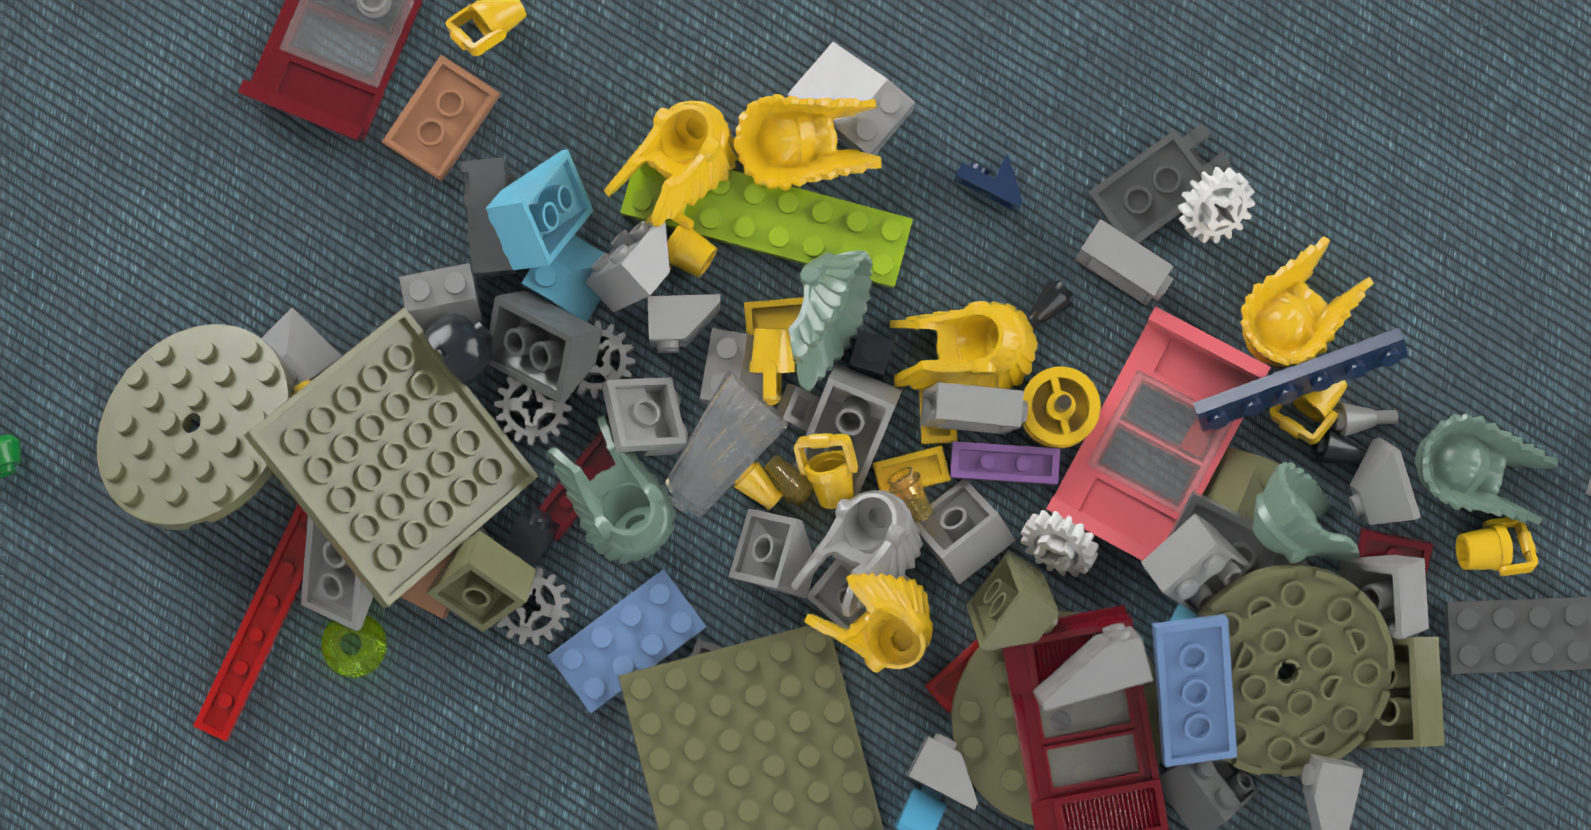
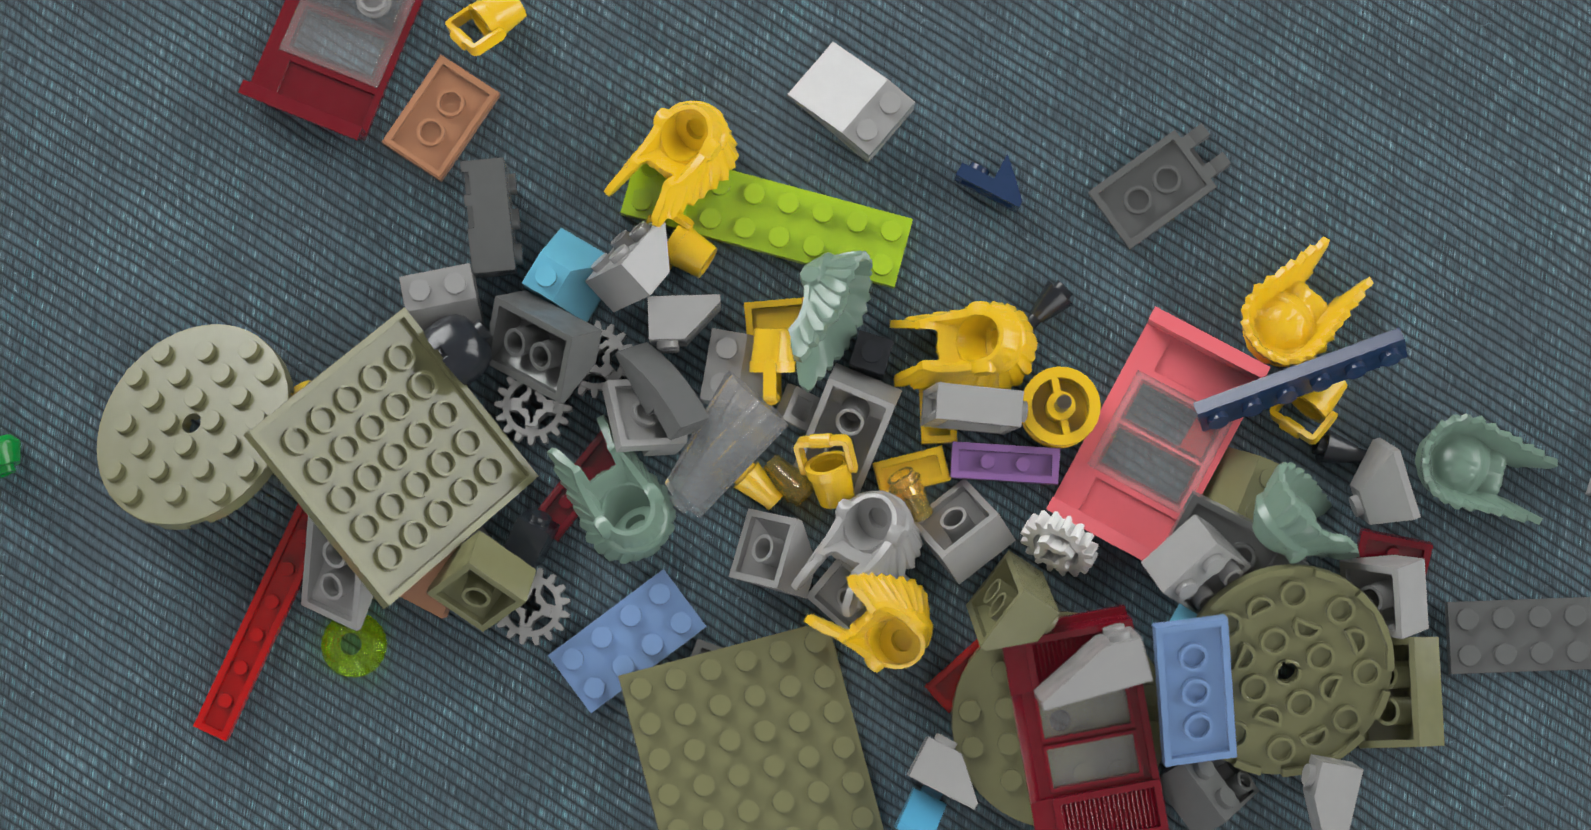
(300, 347): light grey slope -> none
(540, 212): medium azure slope -> none
(662, 390): none -> dark grey slope
(796, 140): yellow piece -> none
(1125, 263): light grey window -> none
(1206, 220): white gear -> none
(1358, 418): light grey cone -> none
(1493, 548): yellow piece -> none

